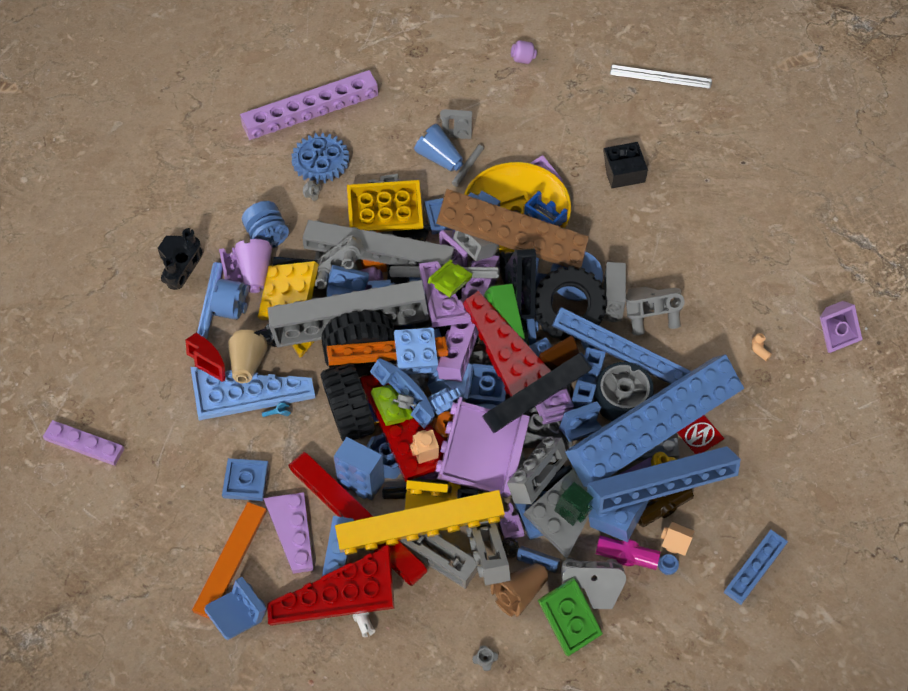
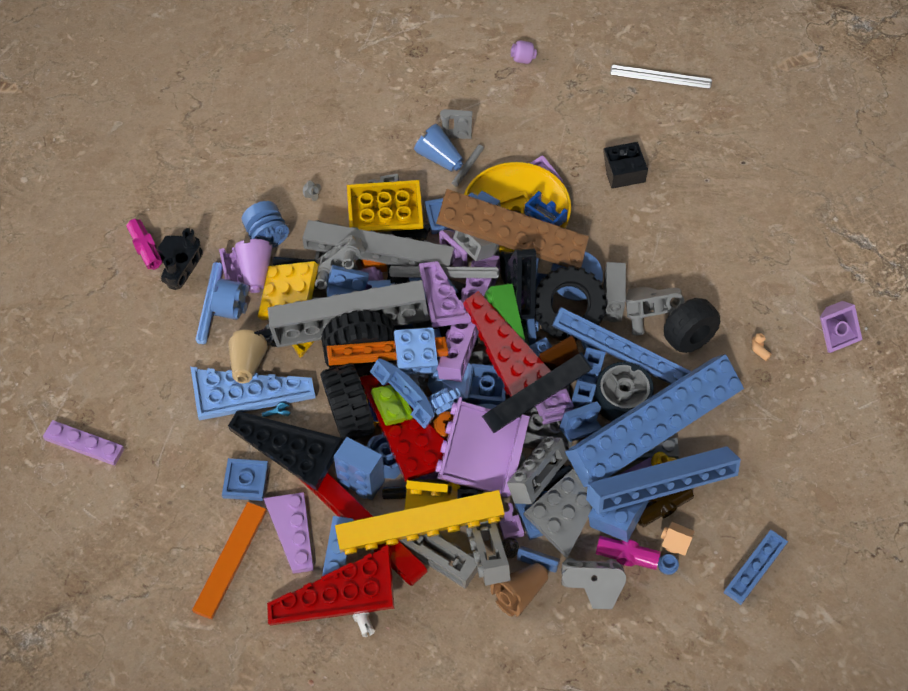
(144, 244): none -> dark pink piece
(205, 356): red slope -> none
(236, 610): medium blue bracket -> none
(296, 449): none -> black wing
(309, 105): lavender brick -> none
(320, 158): medium blue gear -> none
(405, 401): light grey plate -> none
(425, 446): light nougat brick -> none
(450, 278): lime plate -> none
(491, 656): light grey plate -> none
(570, 617): bright green tile -> none
(574, 504): clear green brick -> none
(691, 325): none -> black tyre
(700, 435): red sticker -> none

